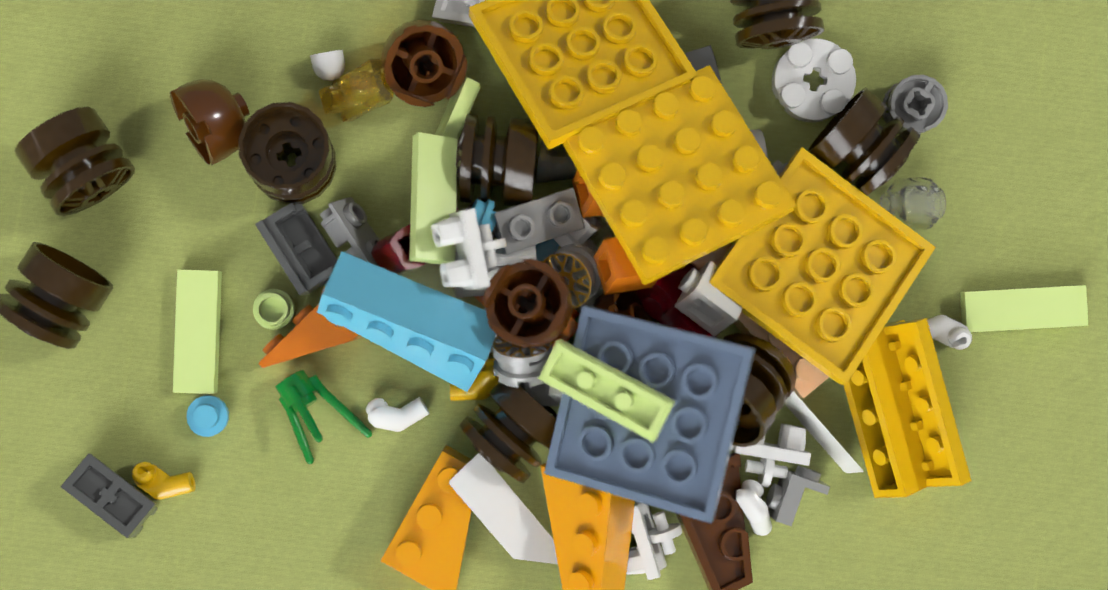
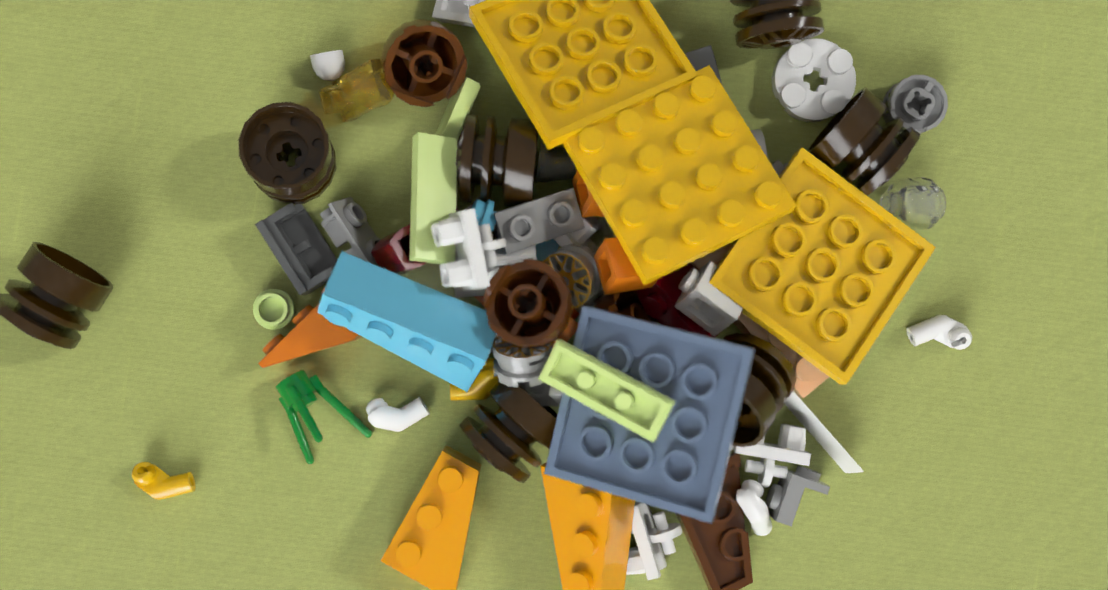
(74, 160): dark brown wheel -> none
(109, 496): dark grey hinge -> none
(197, 331): yellowish green tile -> none
(207, 416): medium azure plate -> none
(211, 117): reddish brown cylinder -> none
(503, 512): white sticker -> none
(905, 414): yellow brick -> none
(1024, 308): yellowish green tile -> none

